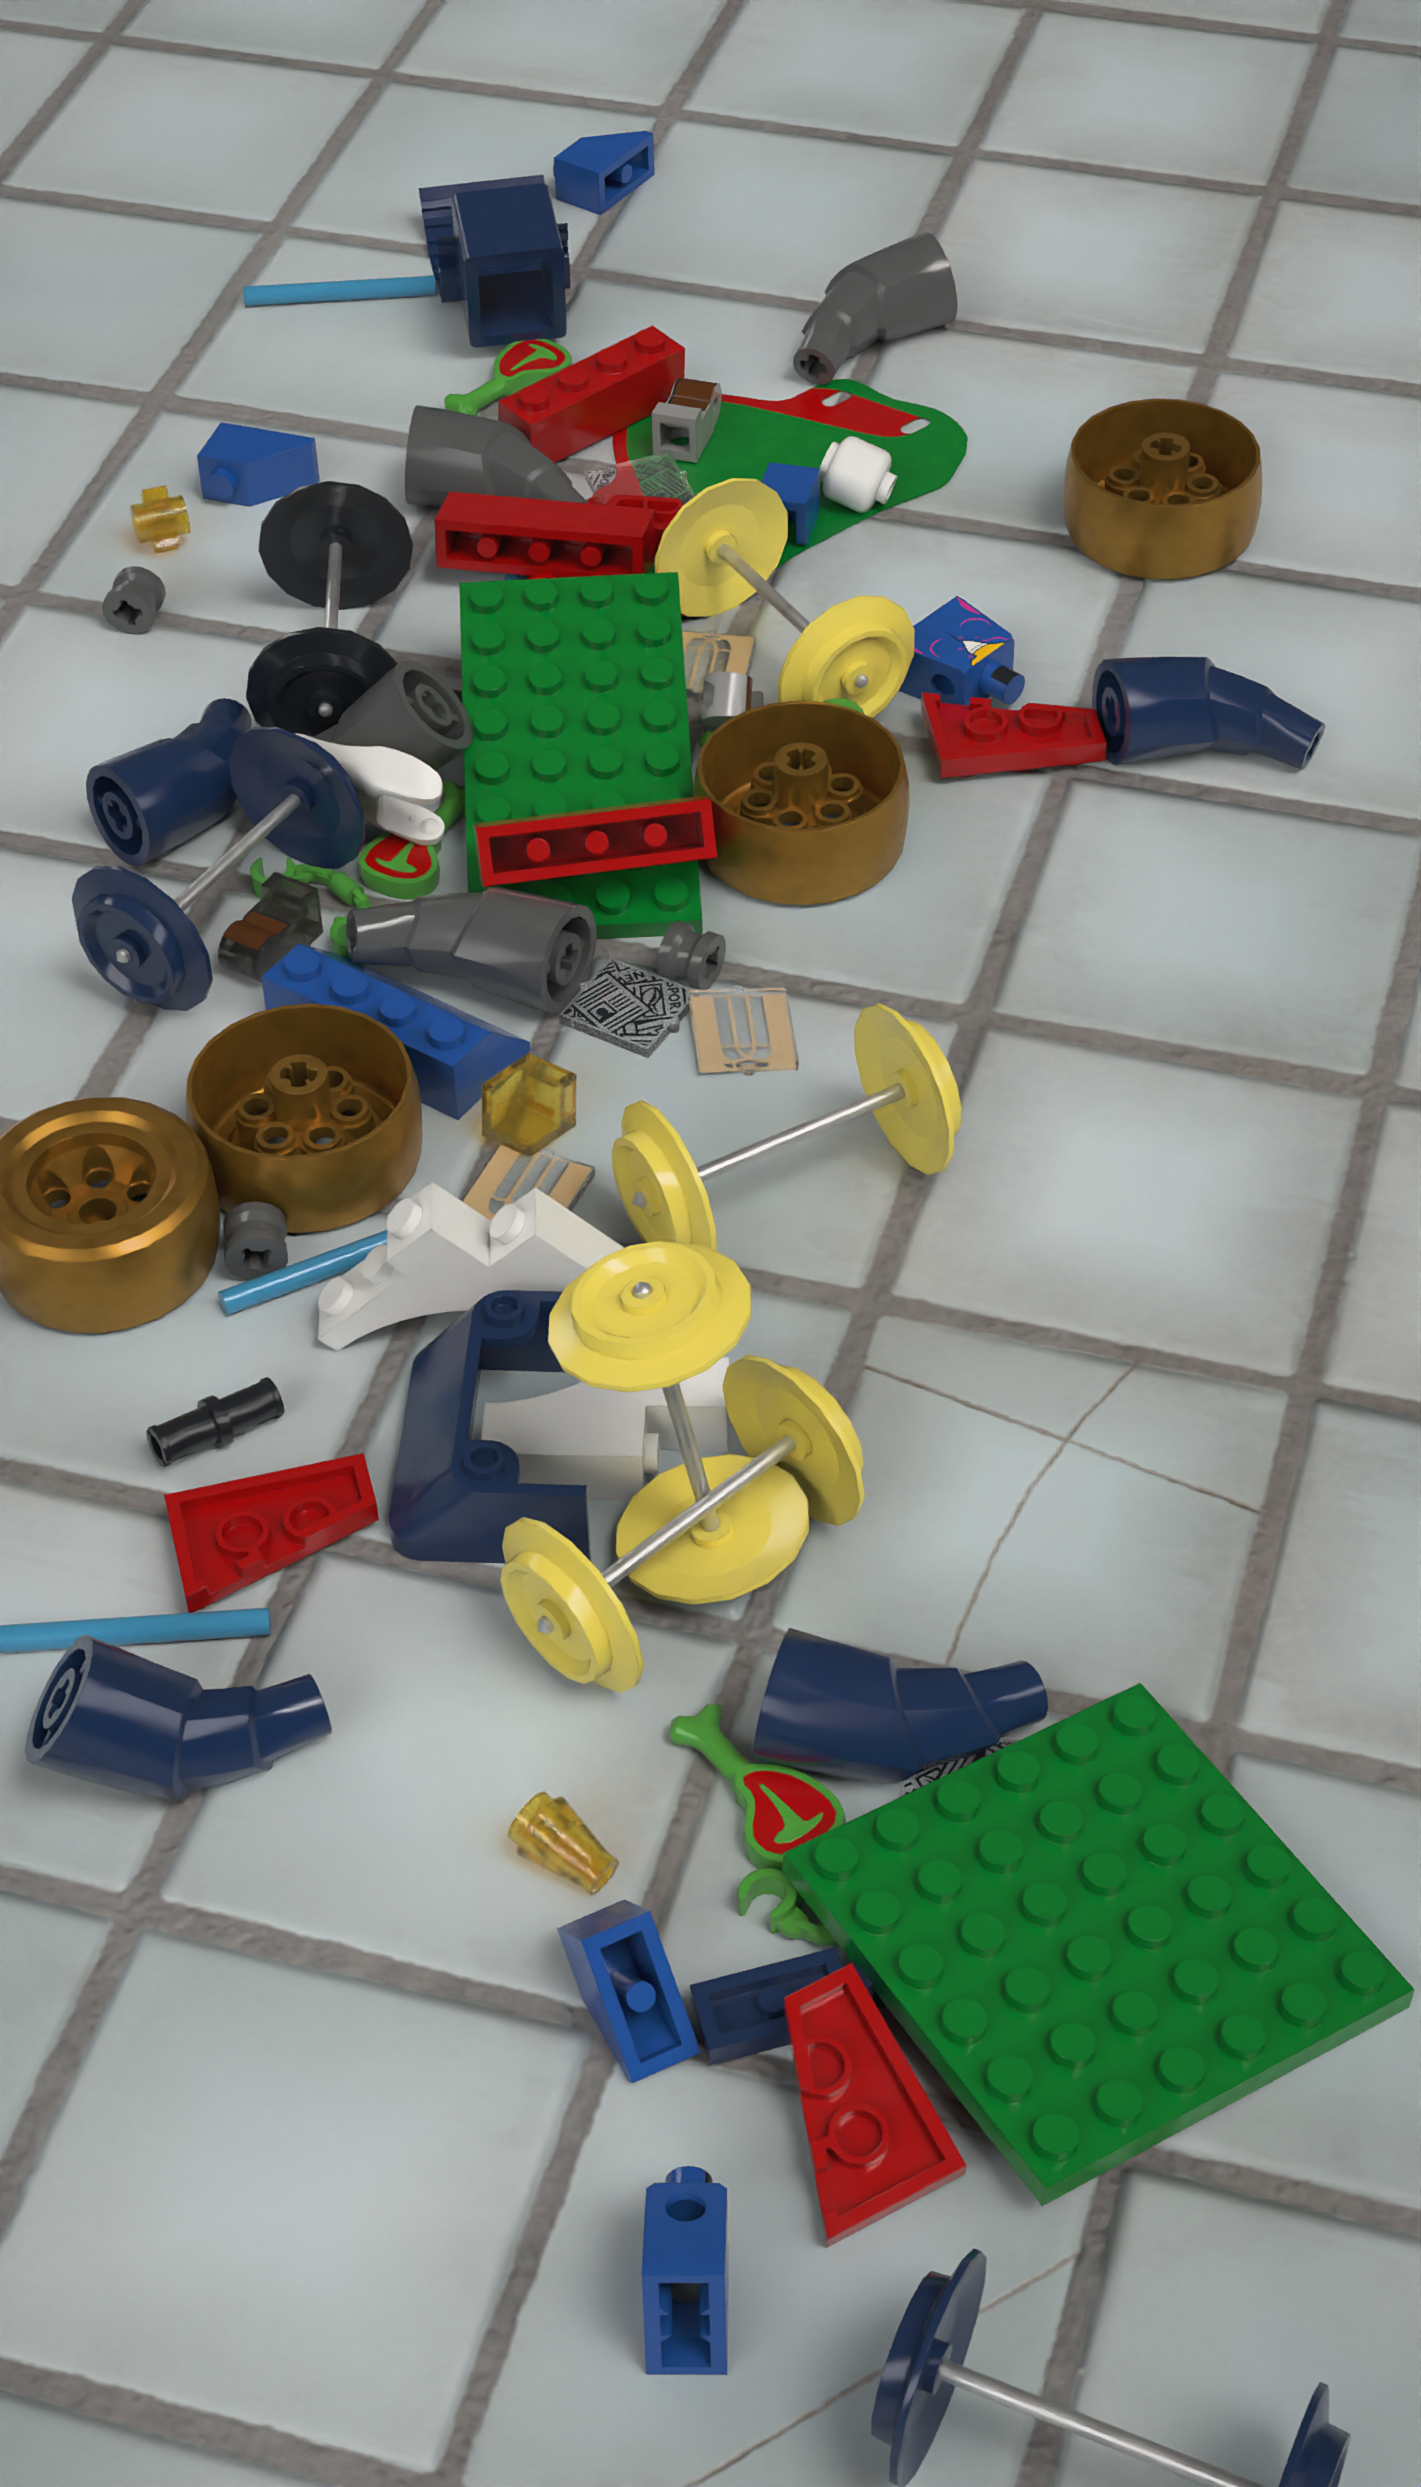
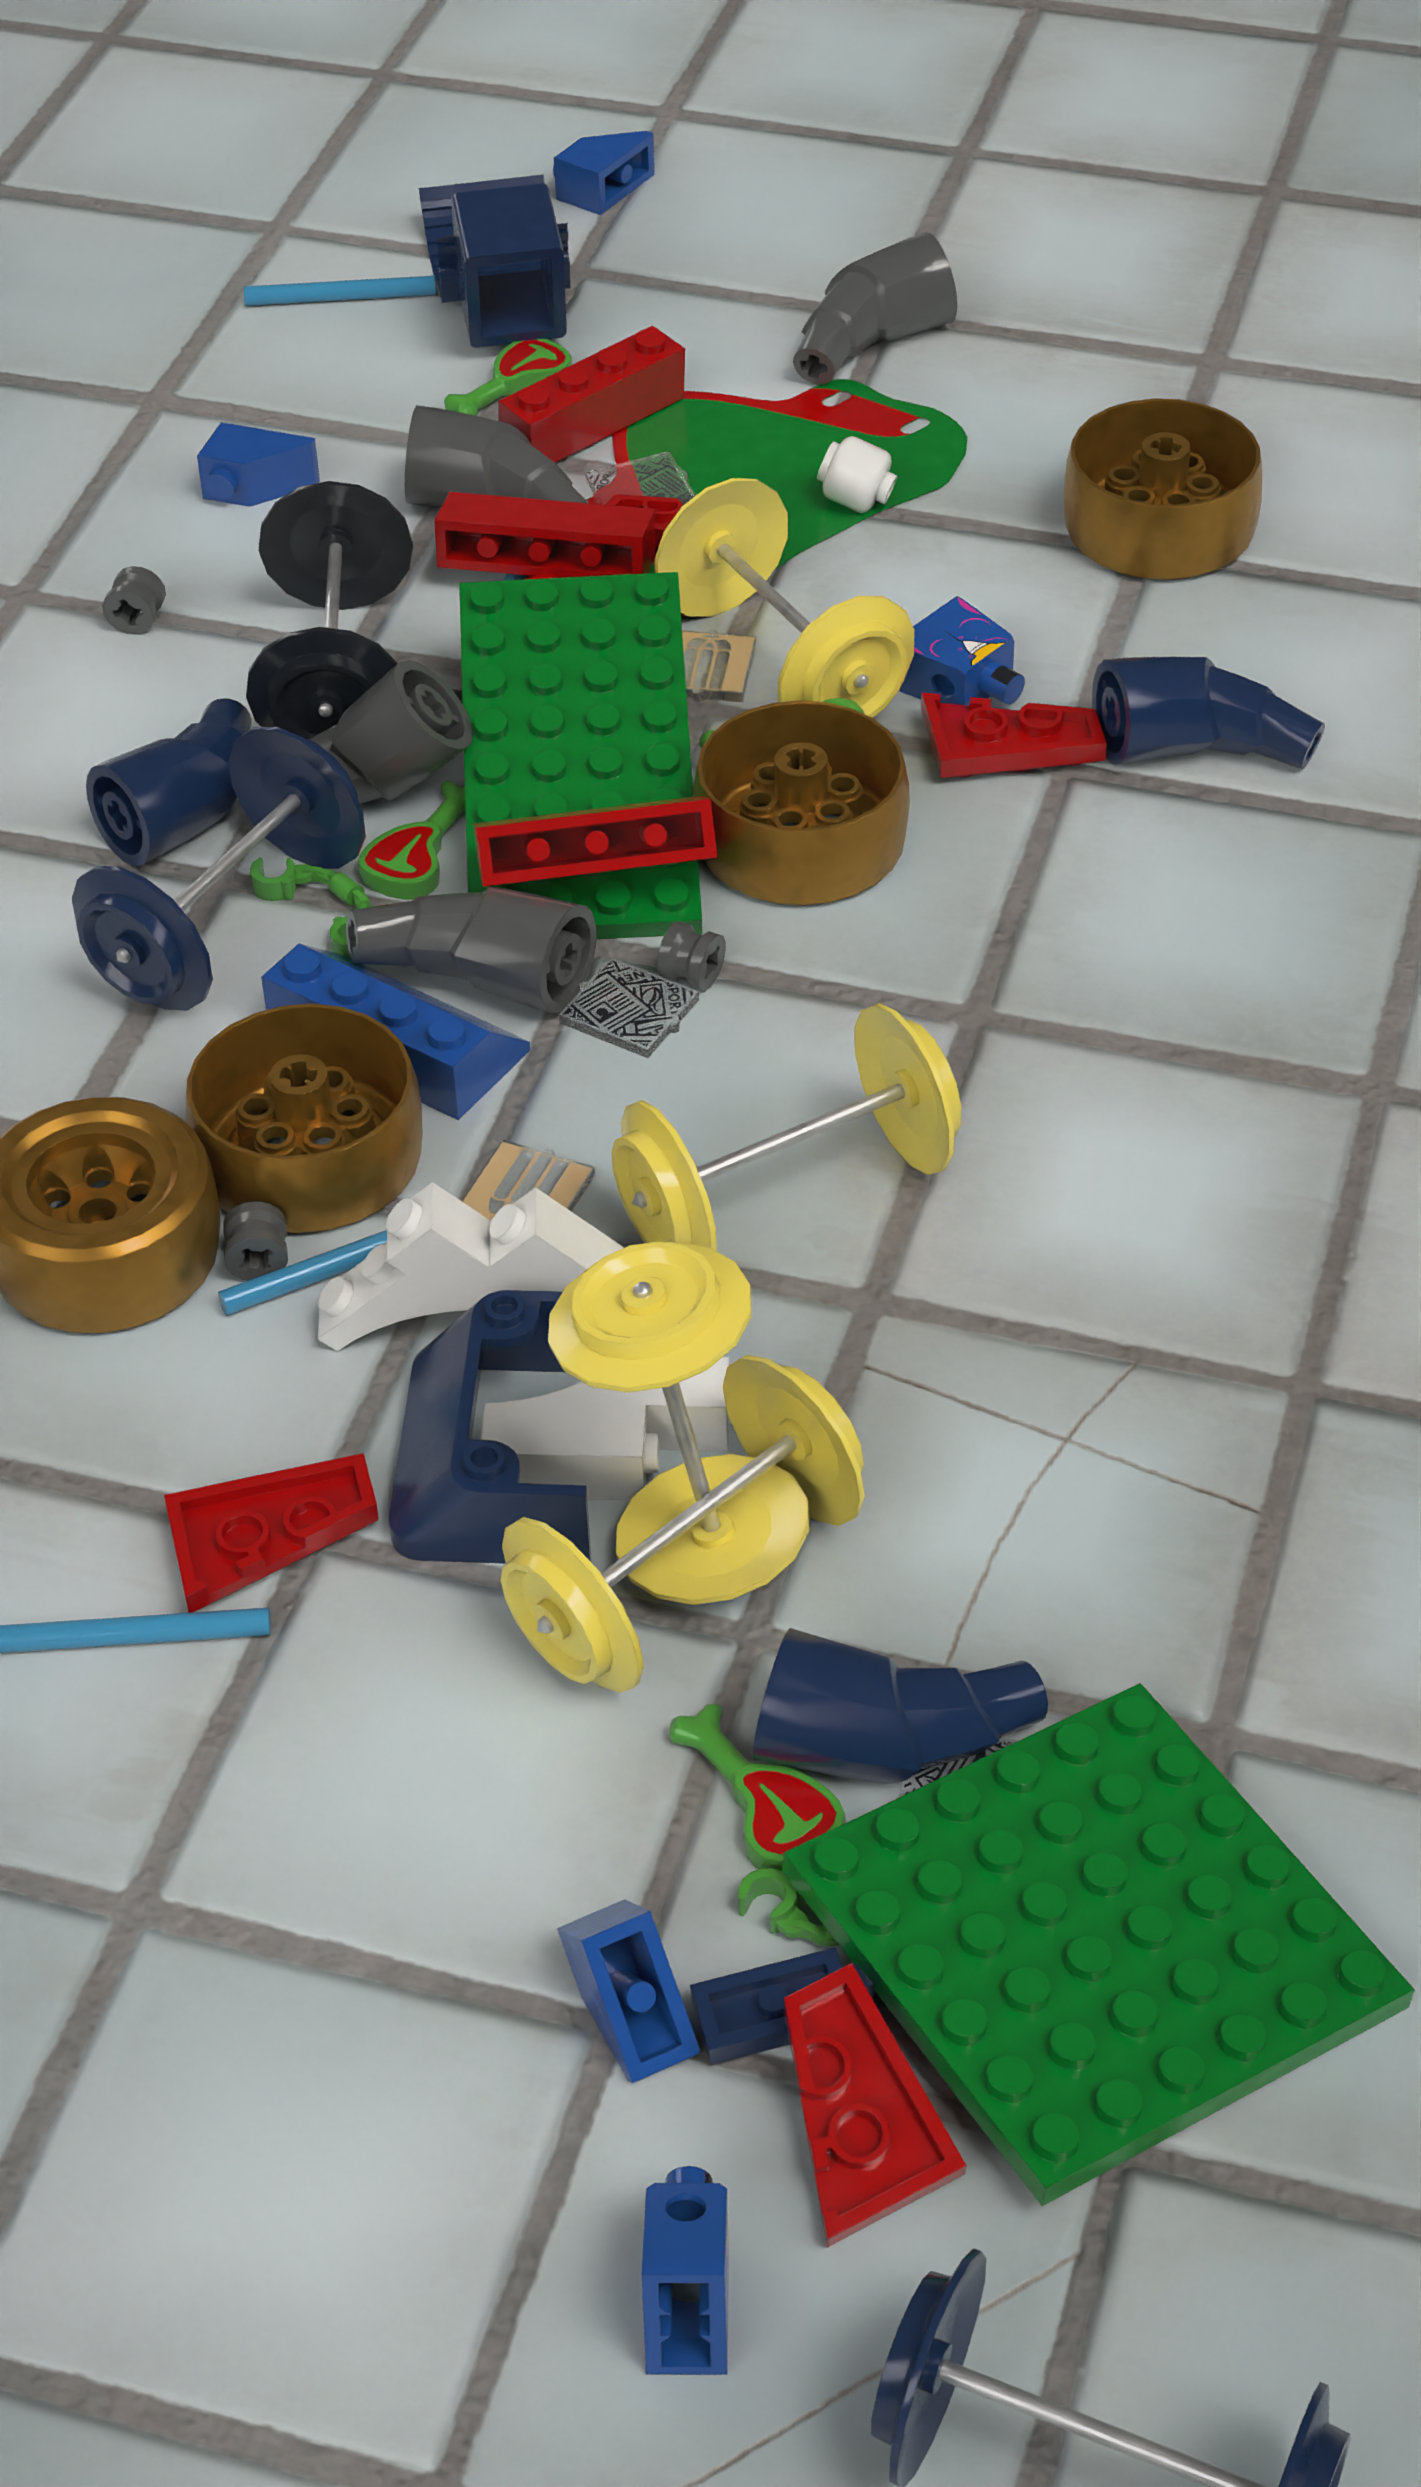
(158, 1730): dark blue piece -> none
(160, 519): clear yellow gear -> none
(215, 1422): black pin -> none
(272, 928): clear smoke leg -> none
(392, 789): white animal -> none
(529, 1104): clear yellow panel -> none
(561, 1842): clear yellow cone -> none
(687, 413): light grey leg -> none
(726, 697): light grey leg -> none
(743, 1030): clear piece -> none
(799, 493): blue panel -> none

